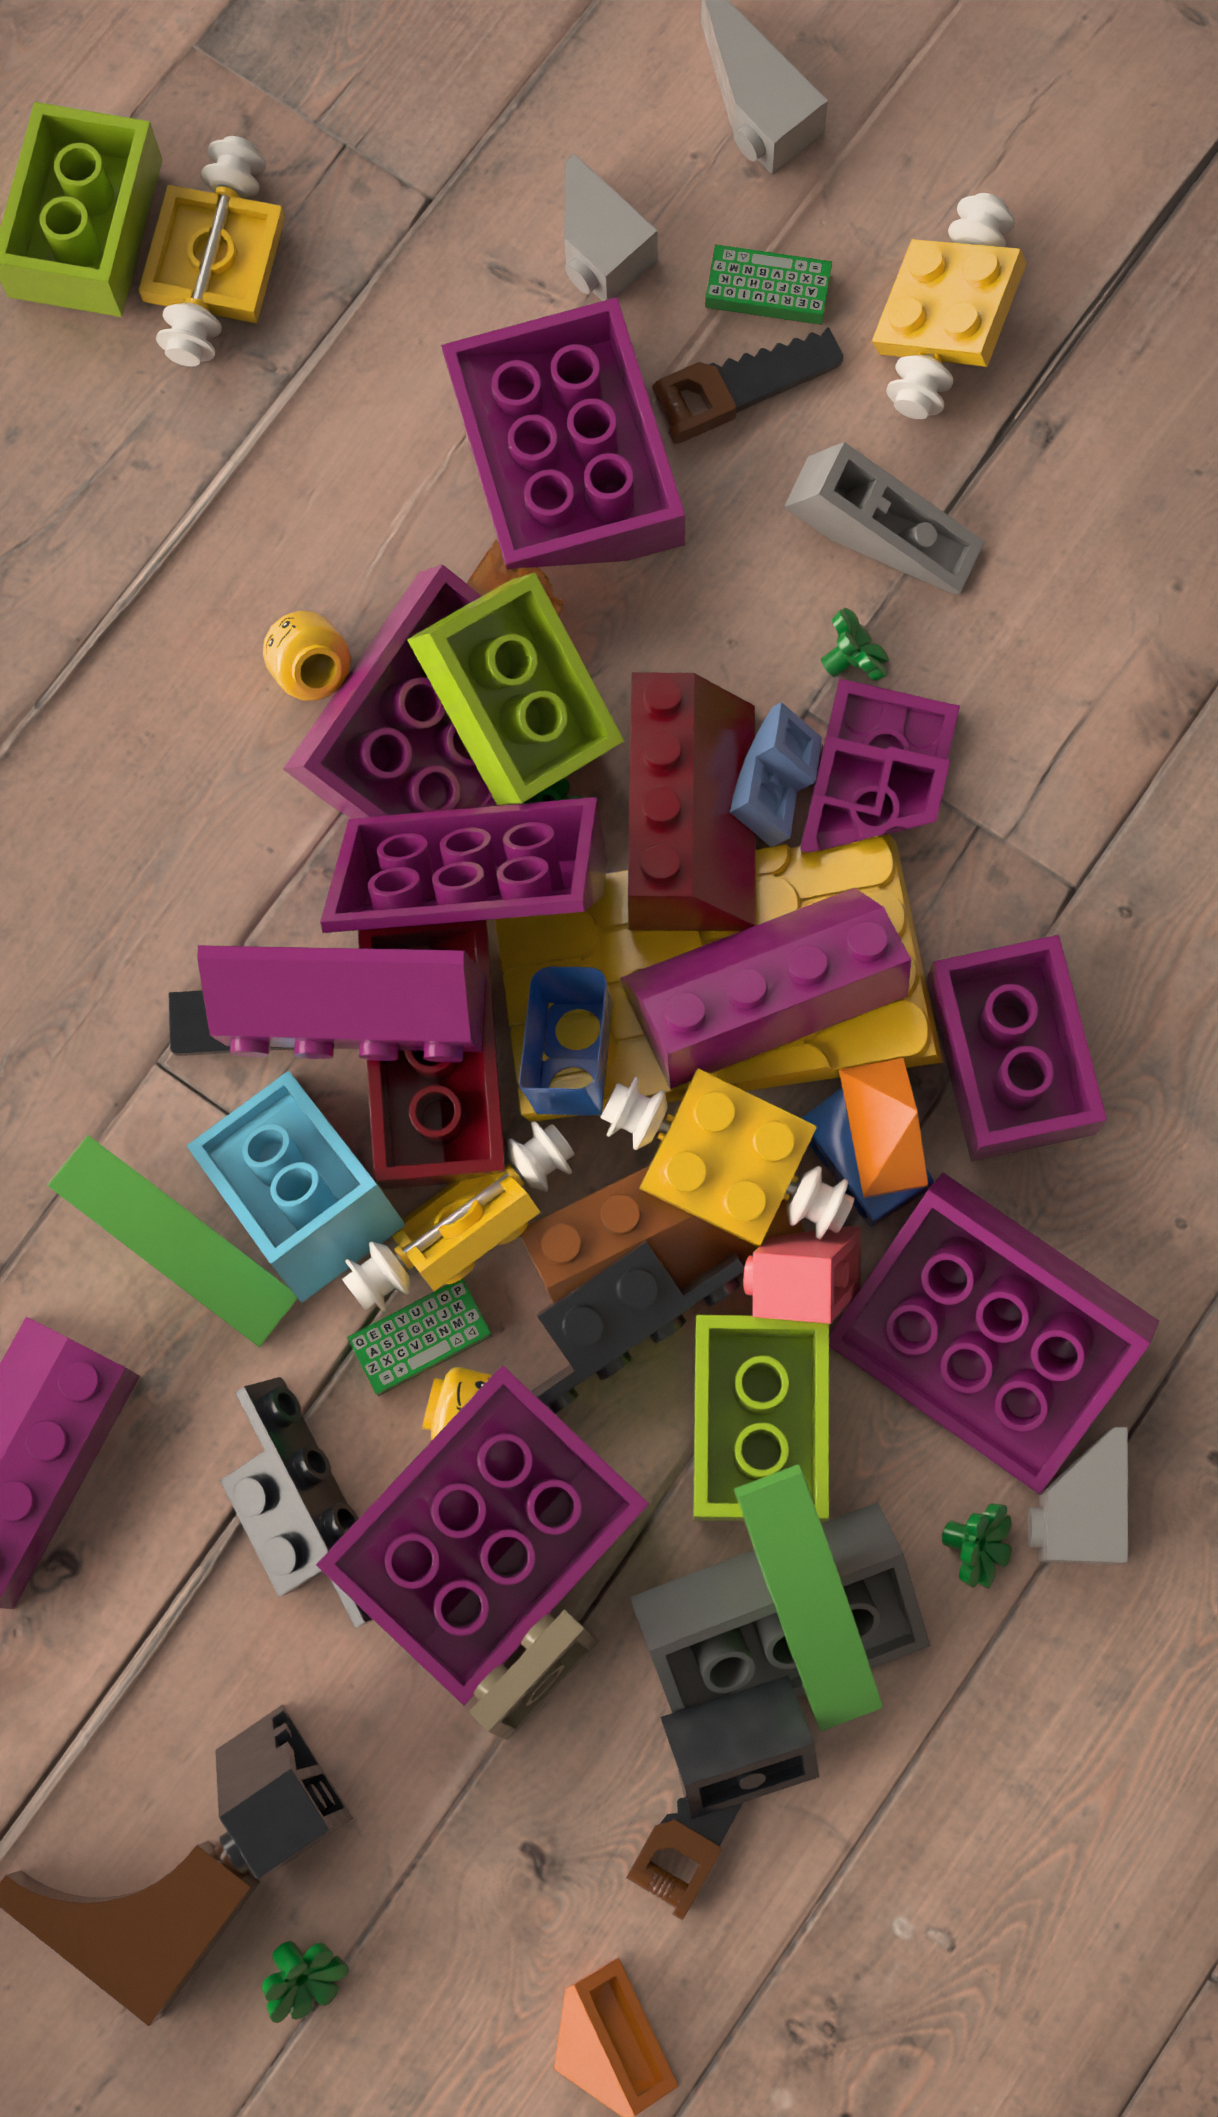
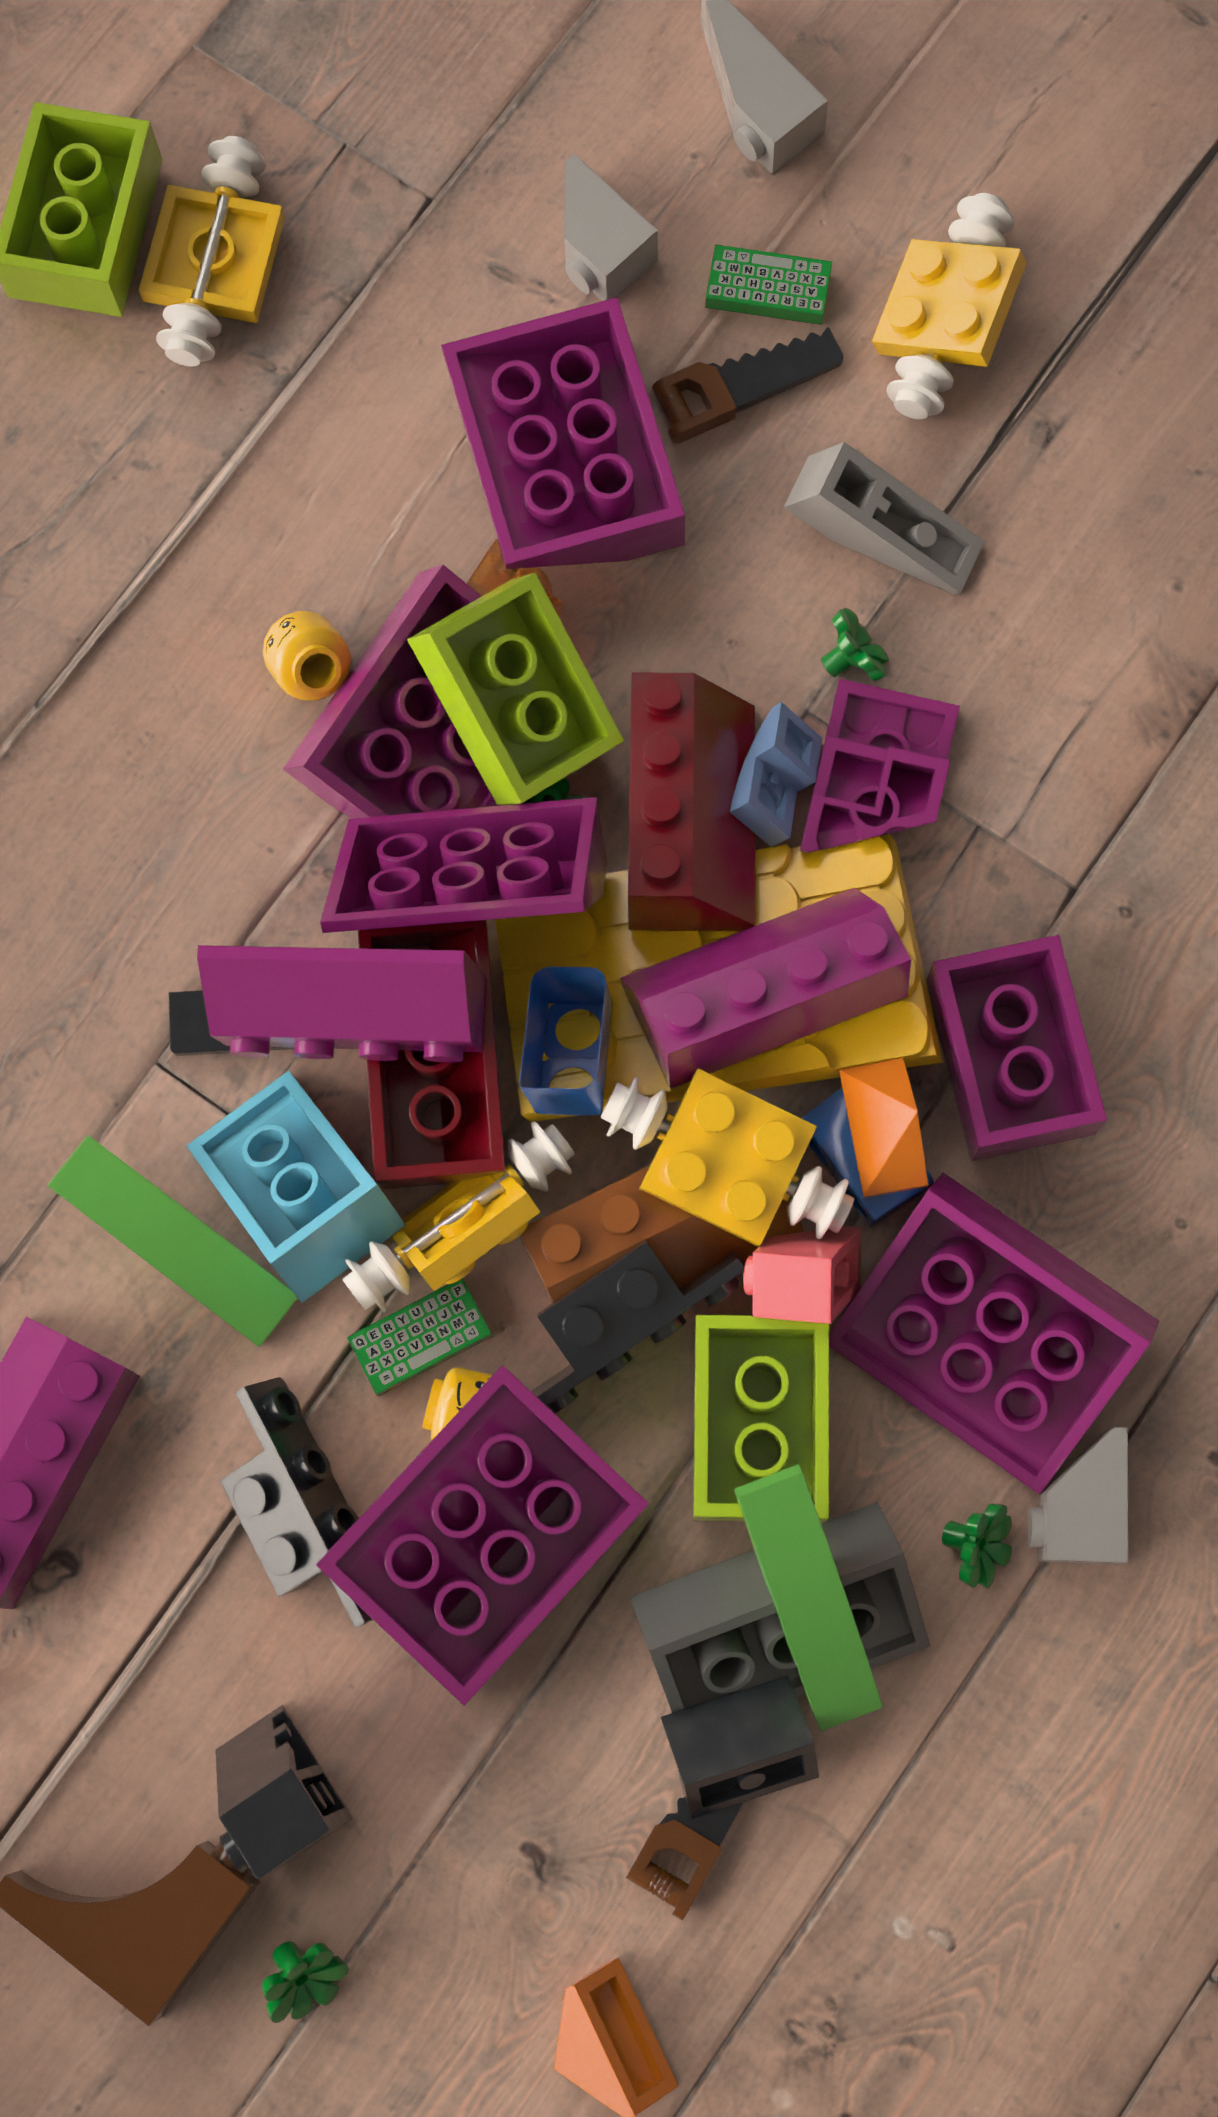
(515, 1694): dark tan plate -> none

